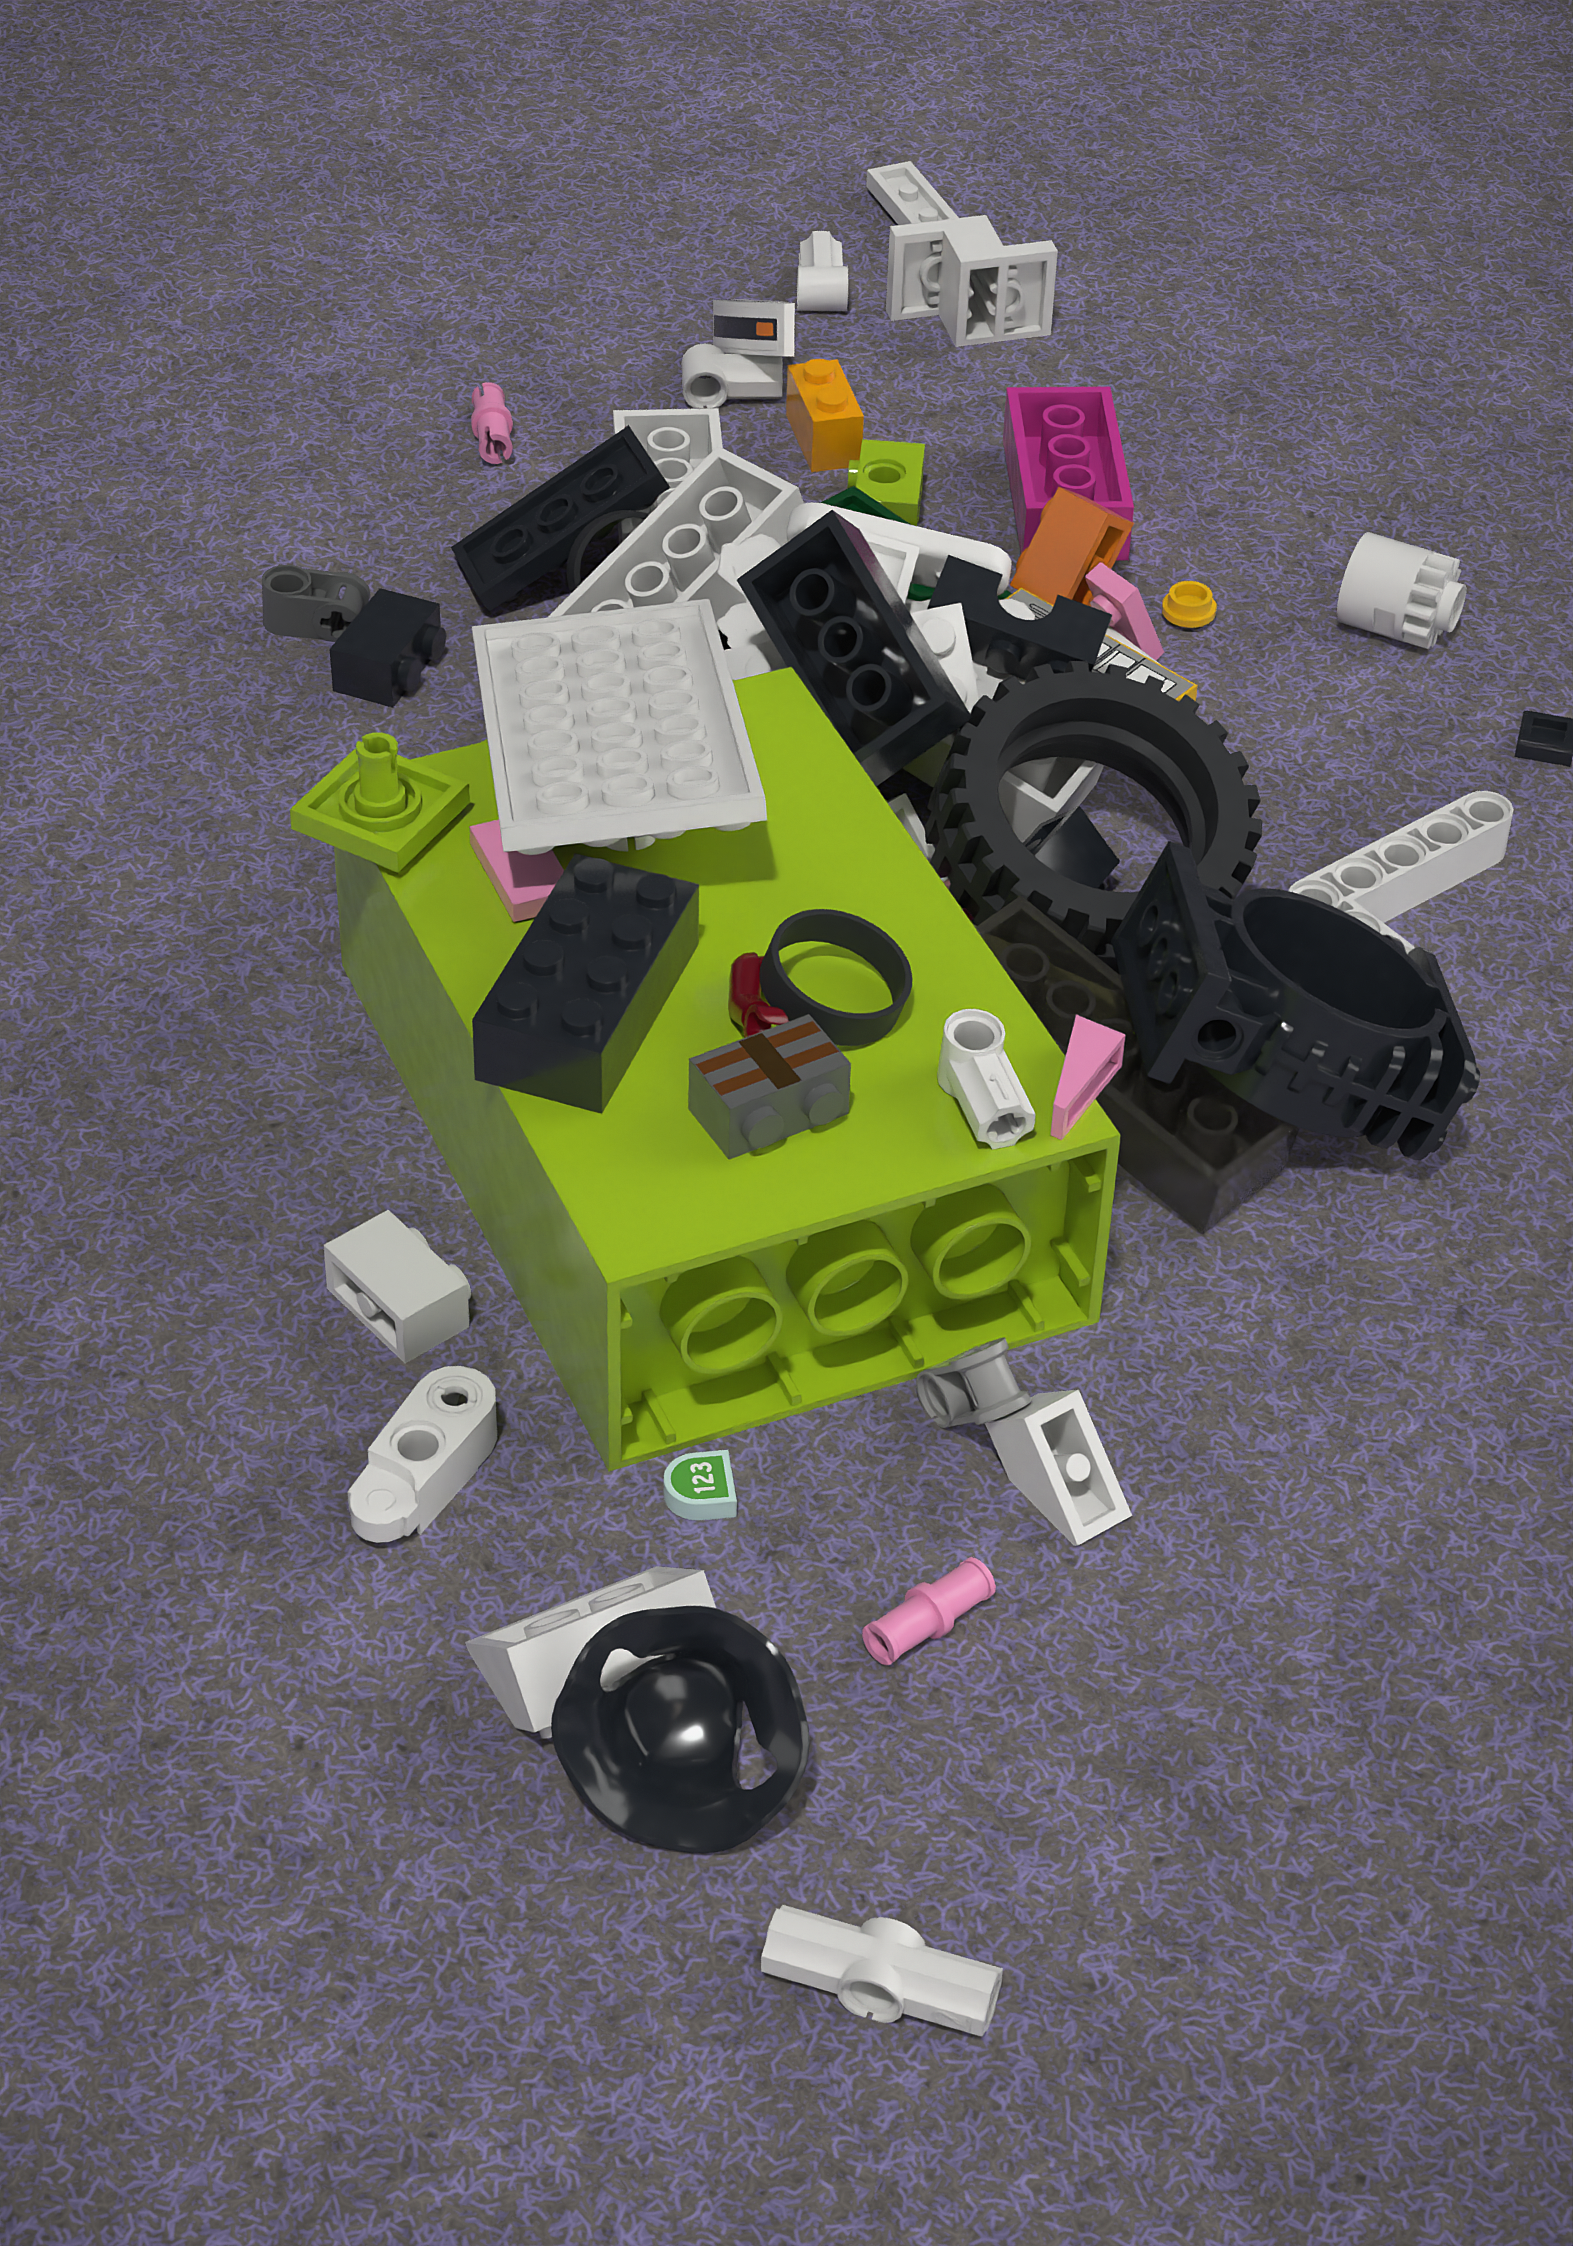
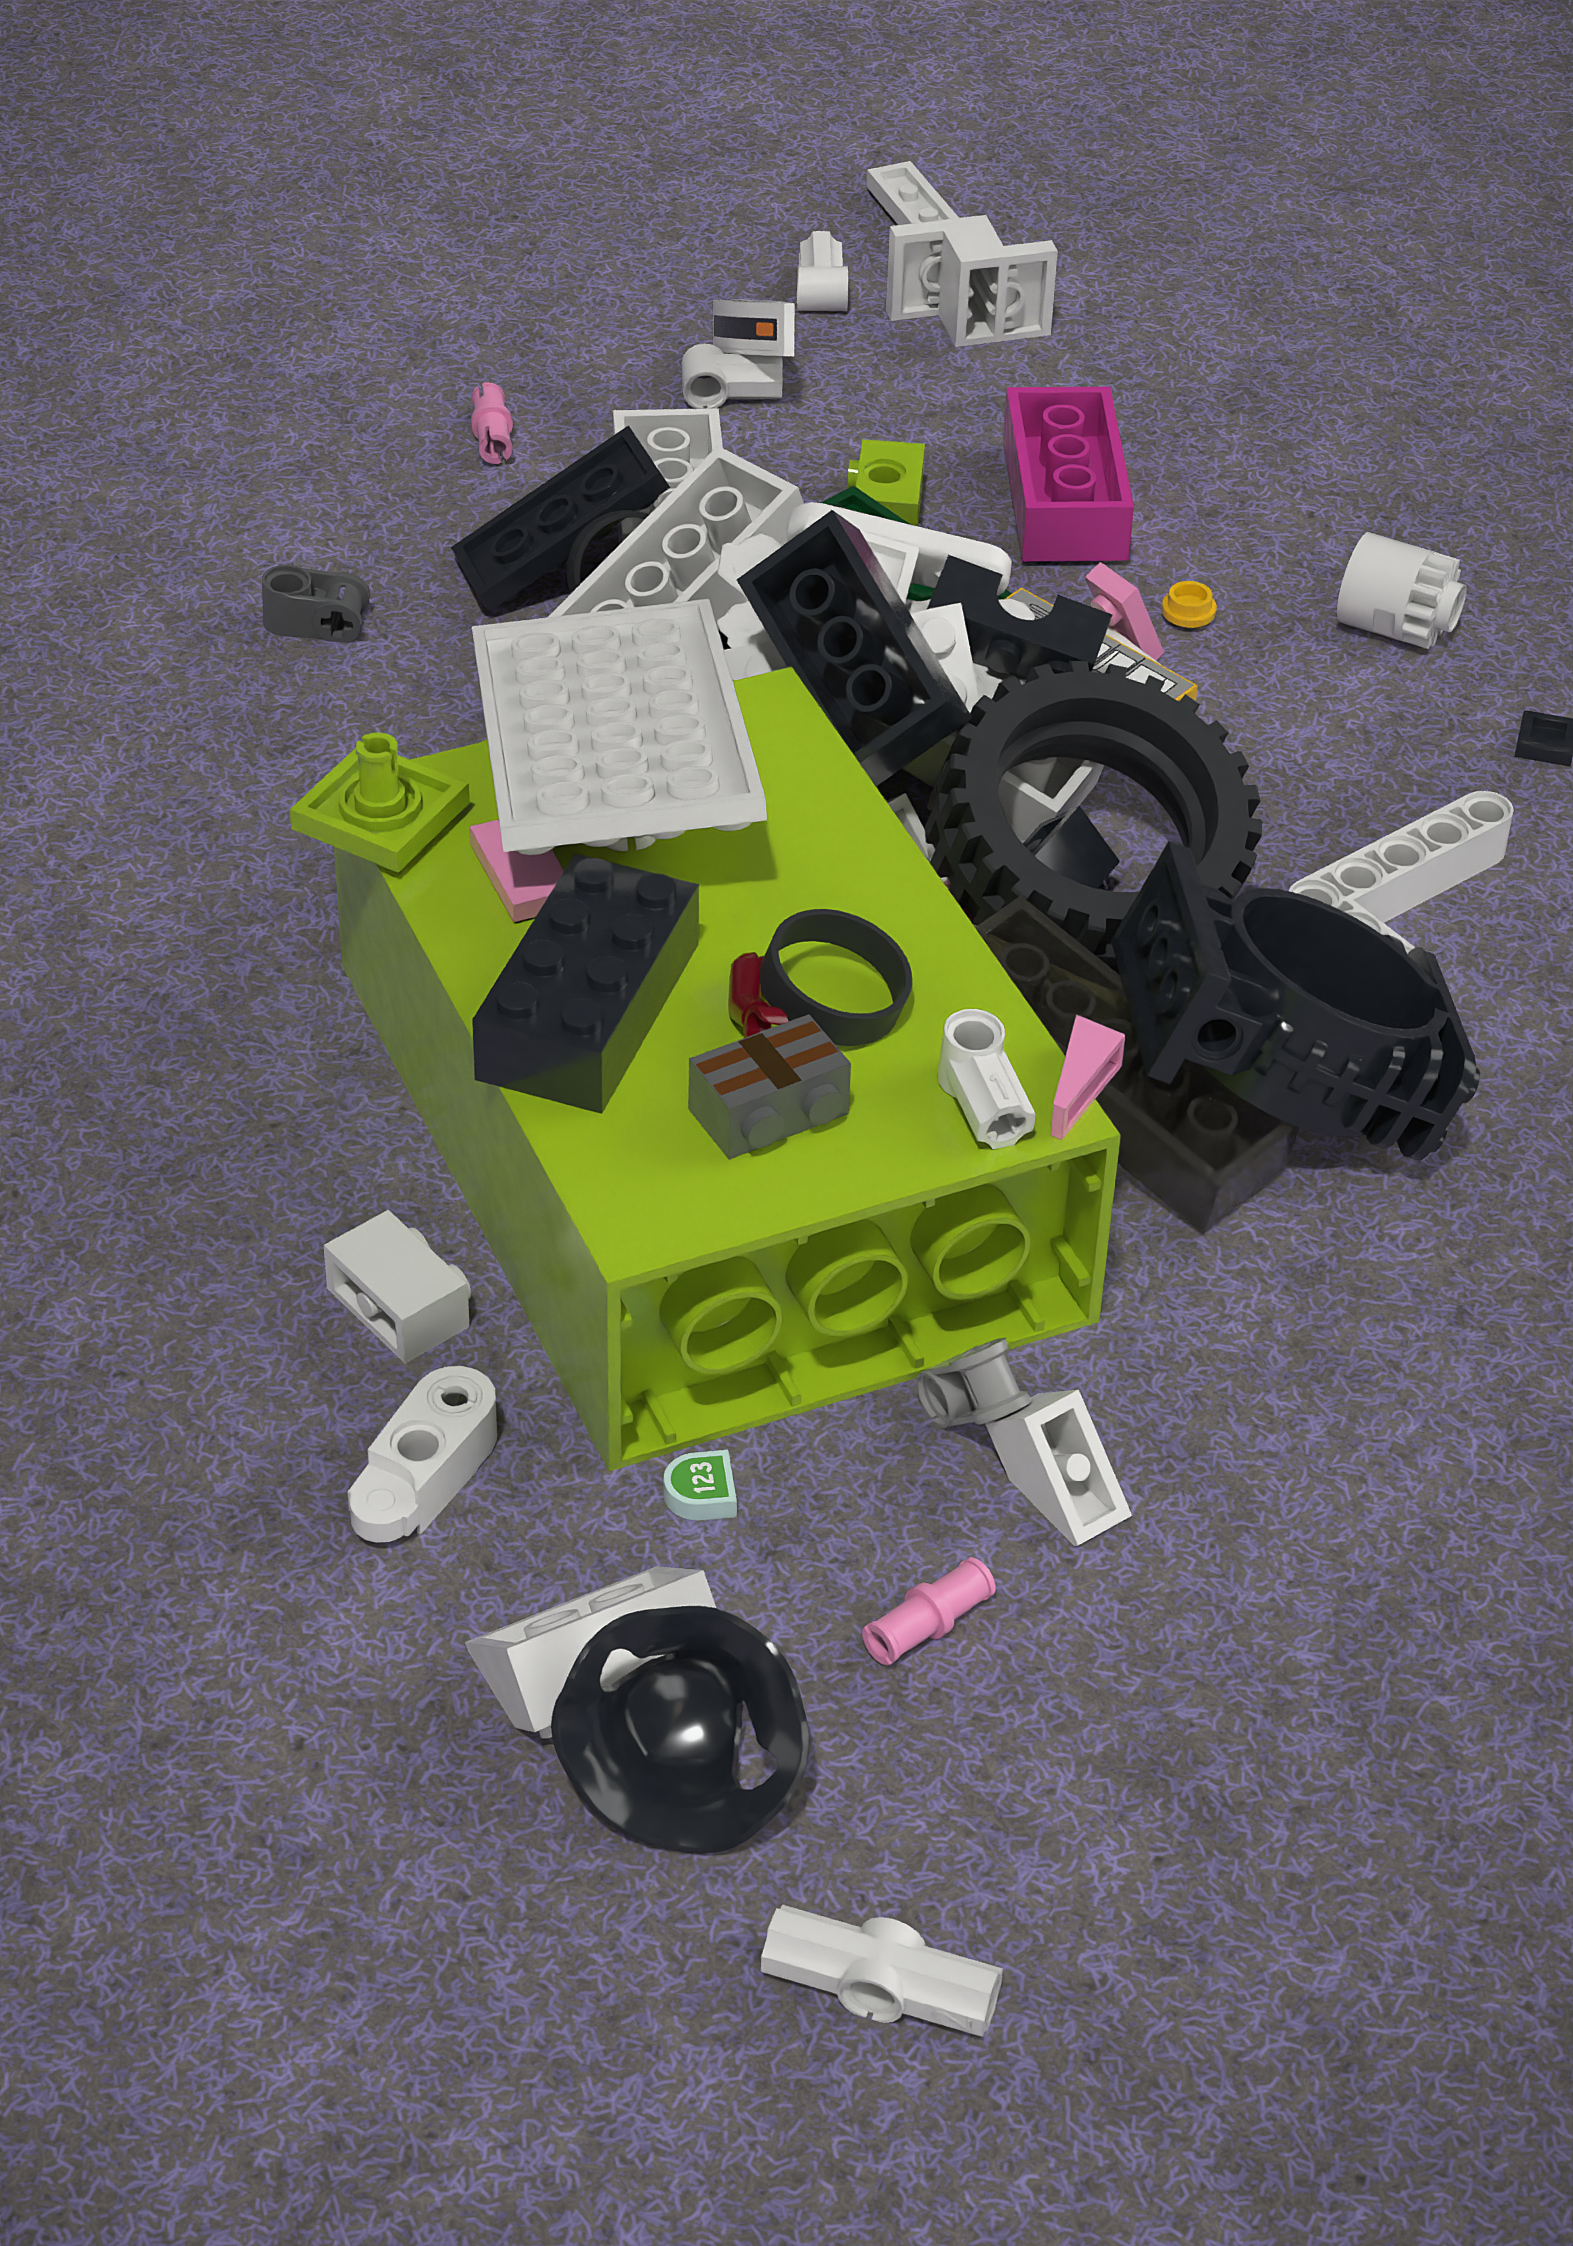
(387, 648): black brick -> none
(824, 414): light orange brick -> none
(1067, 545): orange brick -> none

